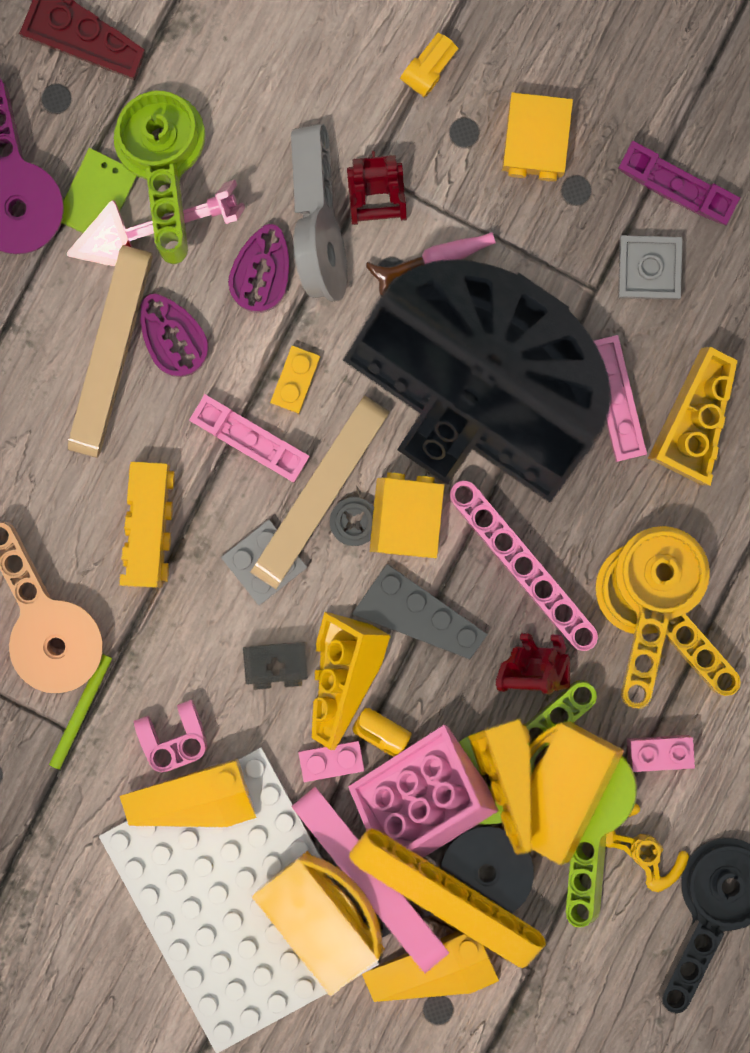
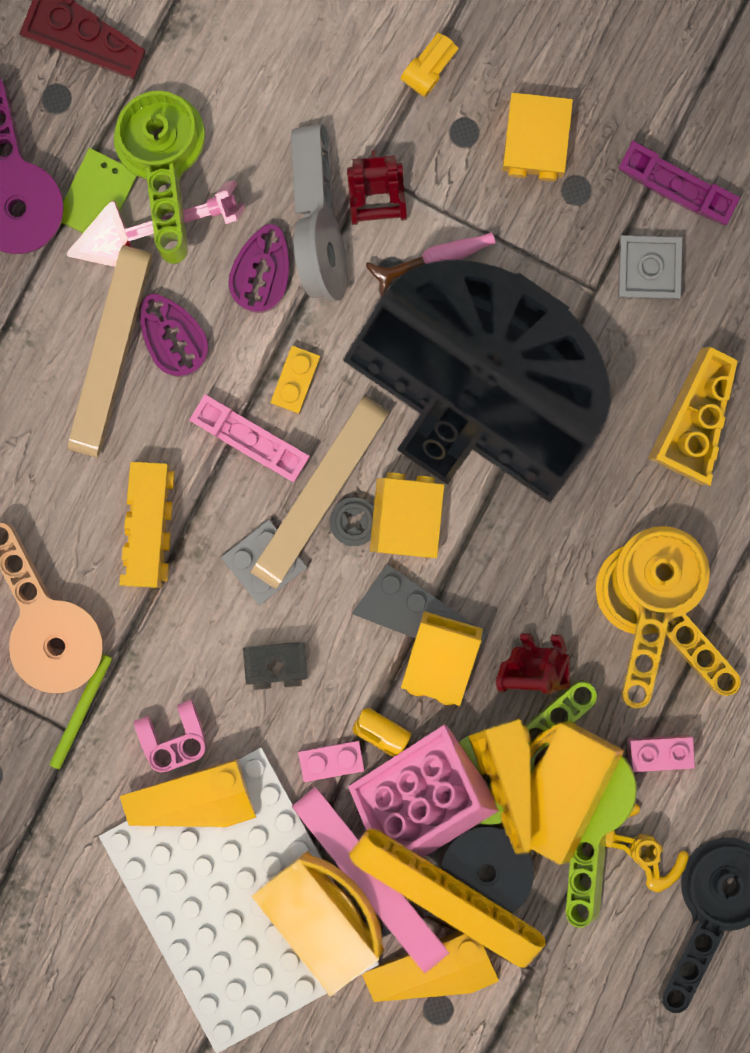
(348, 664): yellow wedge -> none
(441, 659): none -> yellow brick
(537, 572): bright pink beam -> none
(623, 418): bright pink plate -> none

